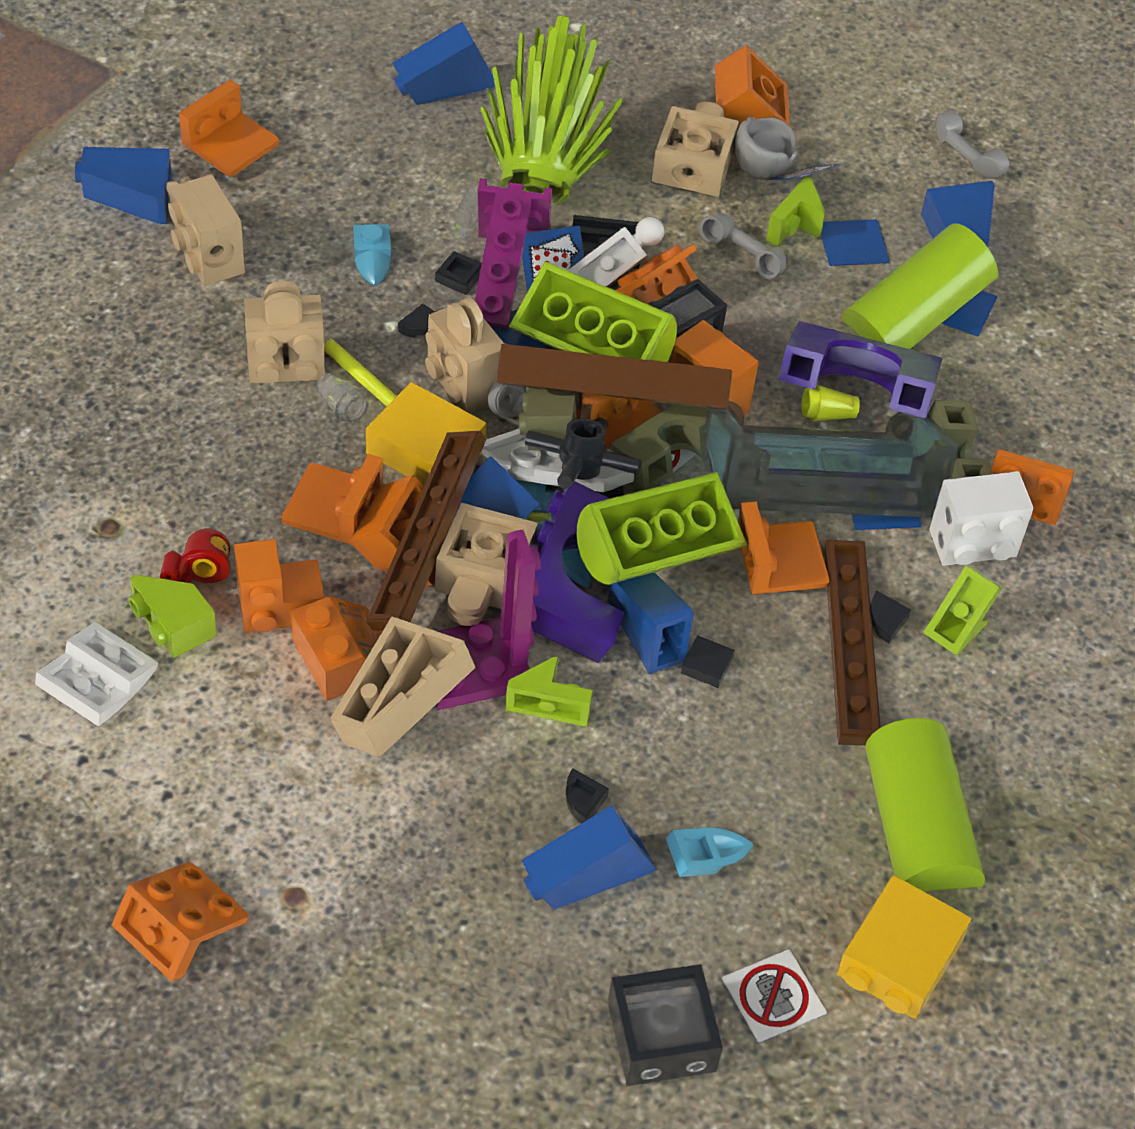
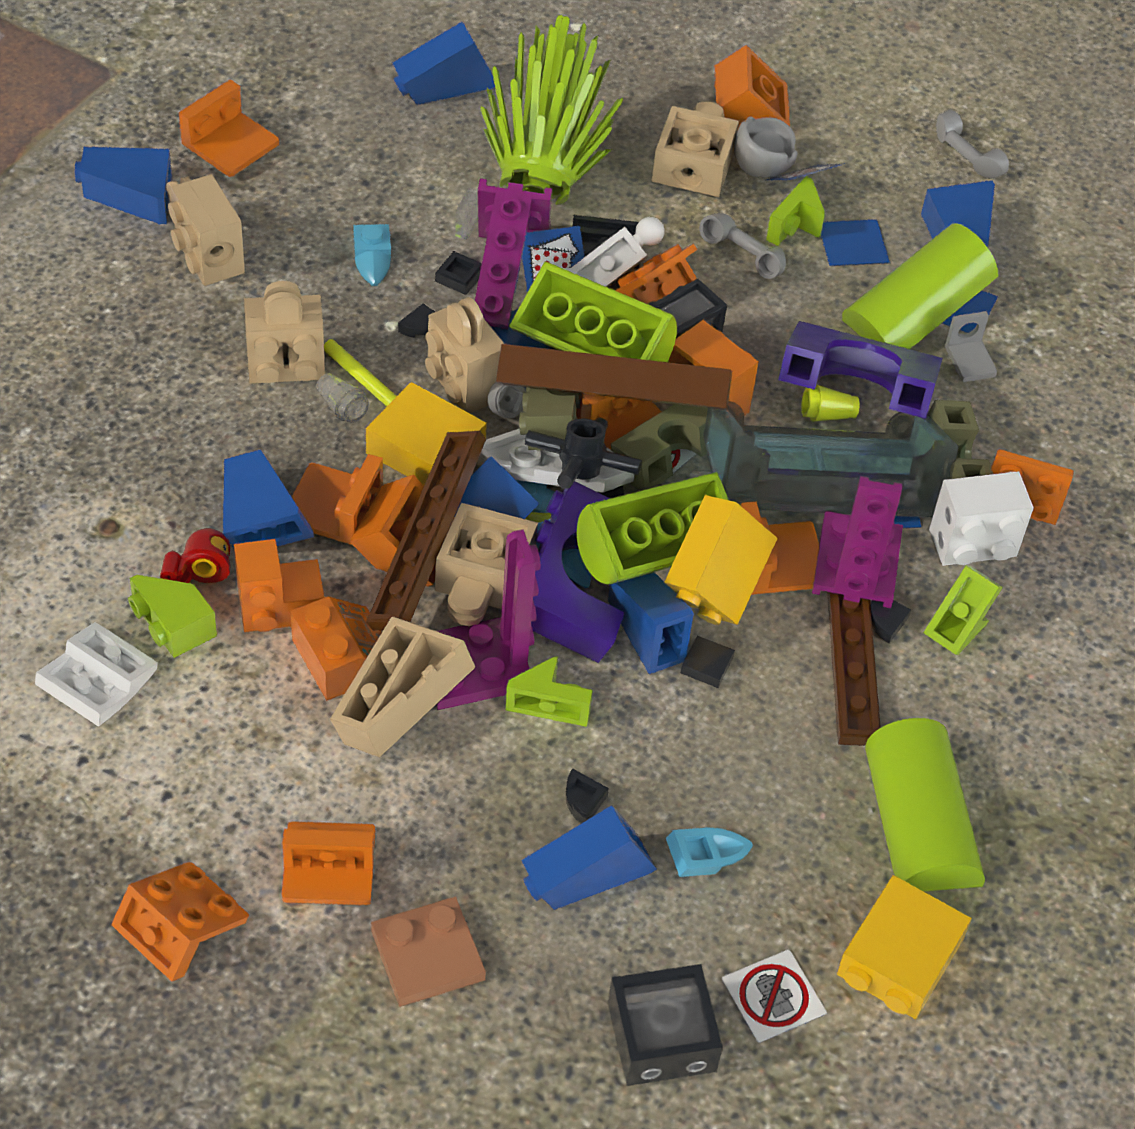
(259, 504): none -> blue slope
(328, 863): none -> orange bracket
(428, 951): none -> nougat plate
(720, 560): none -> yellow brick
(861, 549): none -> magenta bracket
(968, 349): none -> light grey bracket

